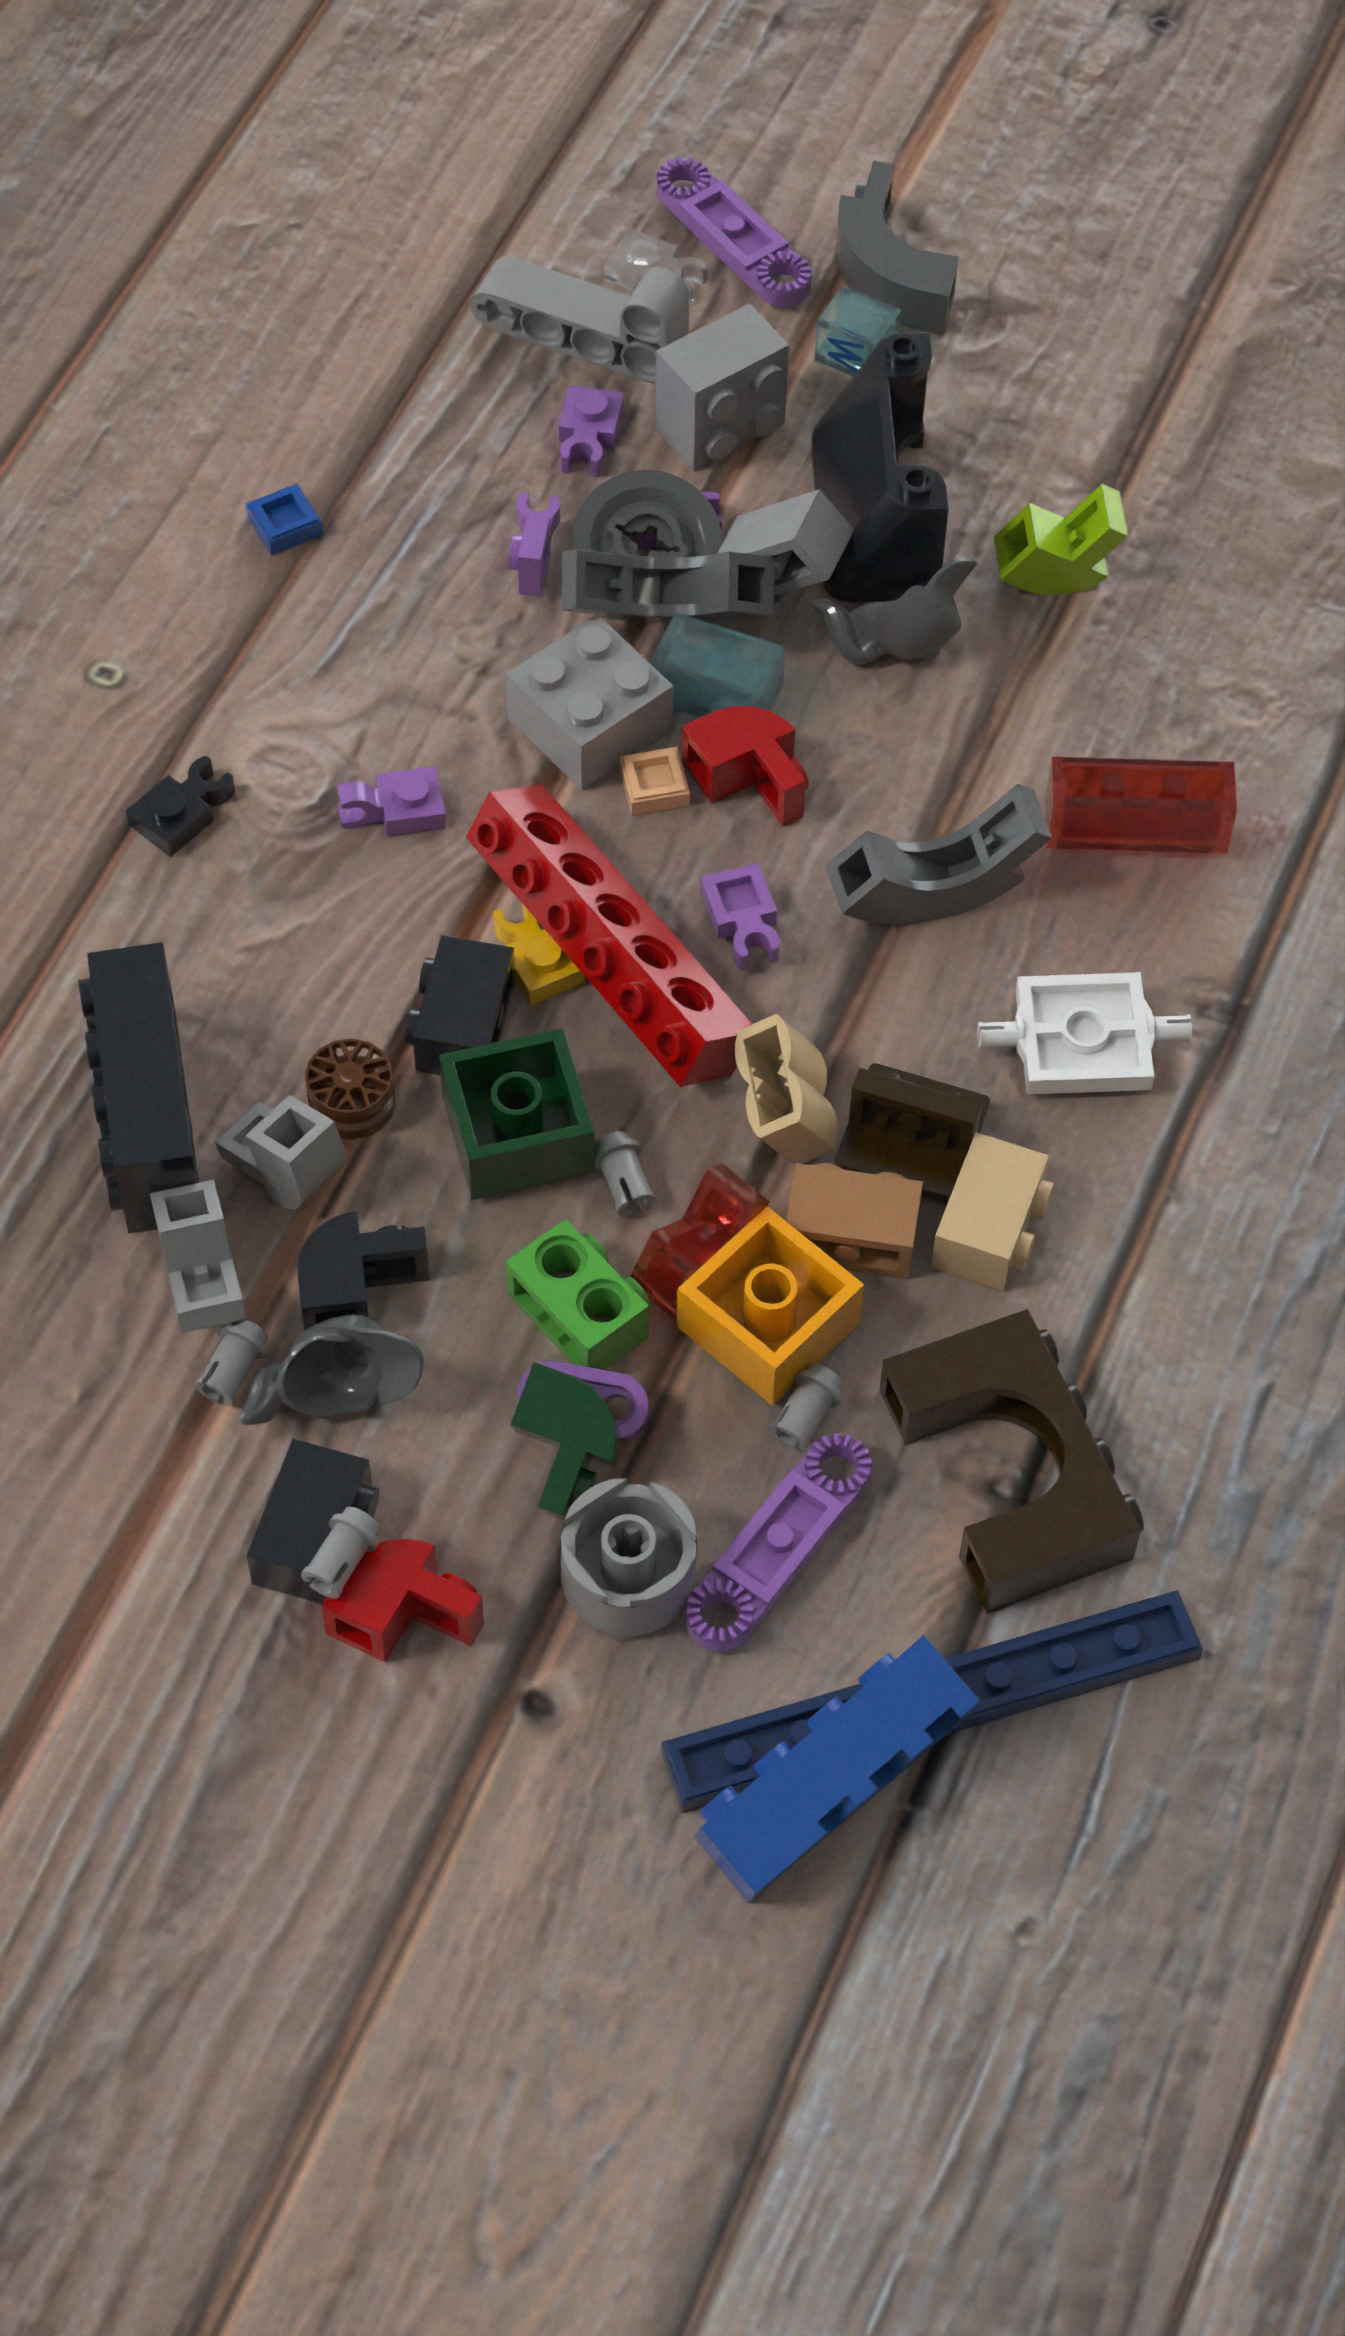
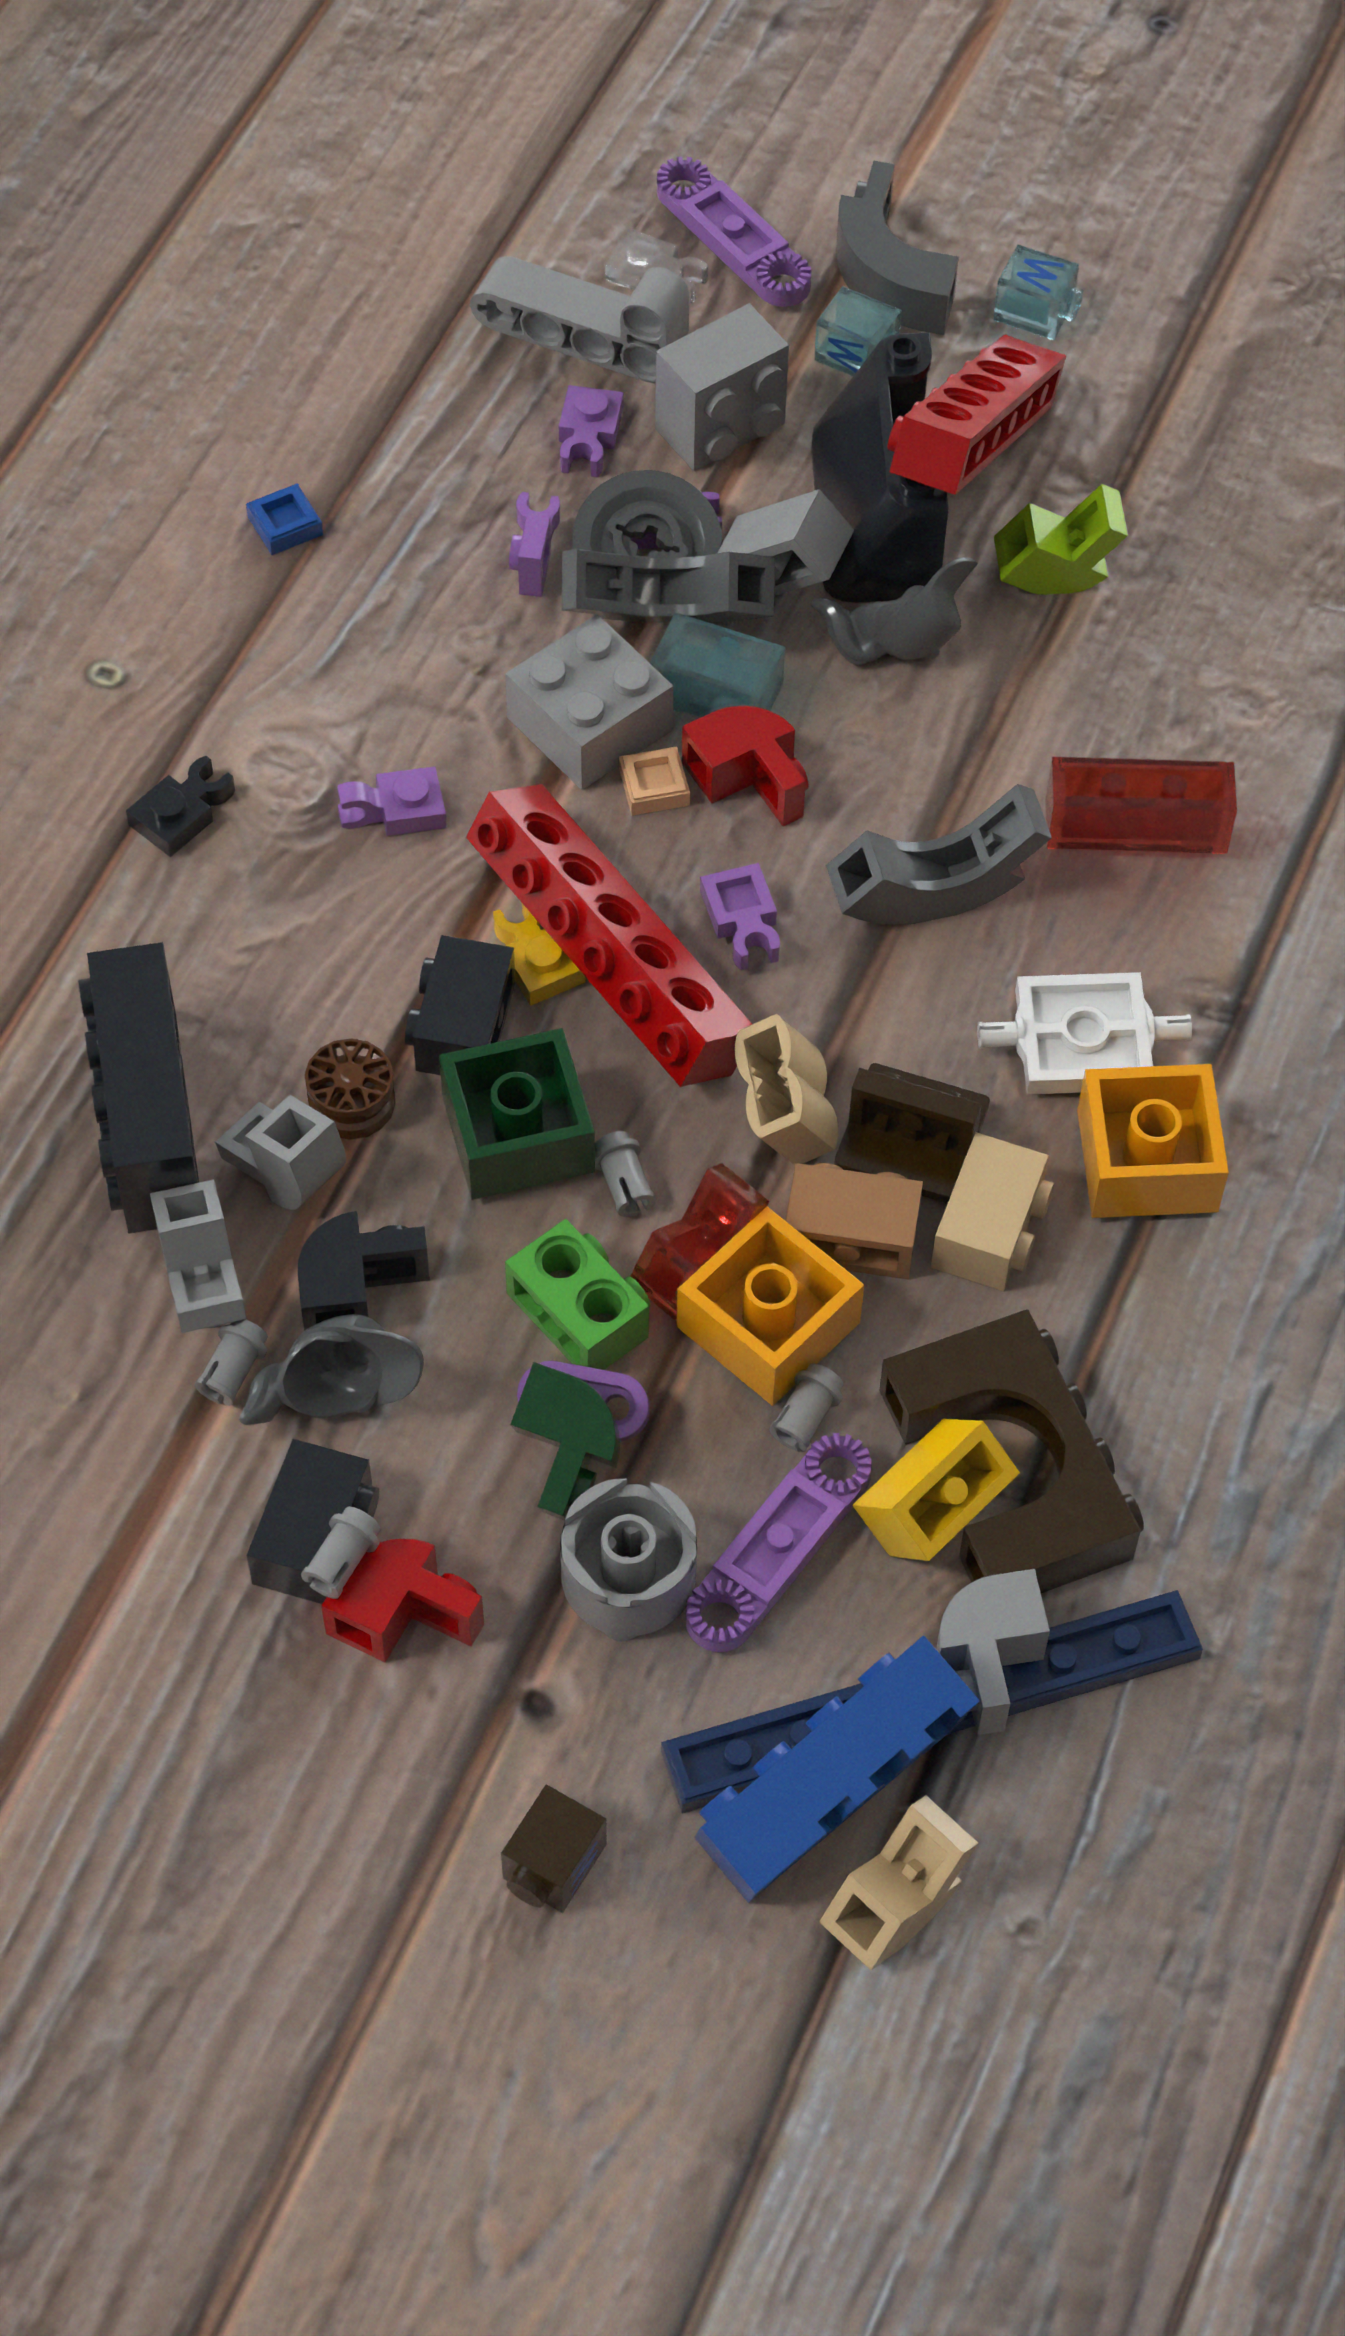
(553, 1850): none -> dark brown brick
(902, 1886): none -> tan brick
(936, 1489): none -> yellow brick
(975, 414): none -> red brick
(989, 1627): none -> light grey brick
(1037, 292): none -> clear light blue brick
(1152, 1140): none -> light orange brick

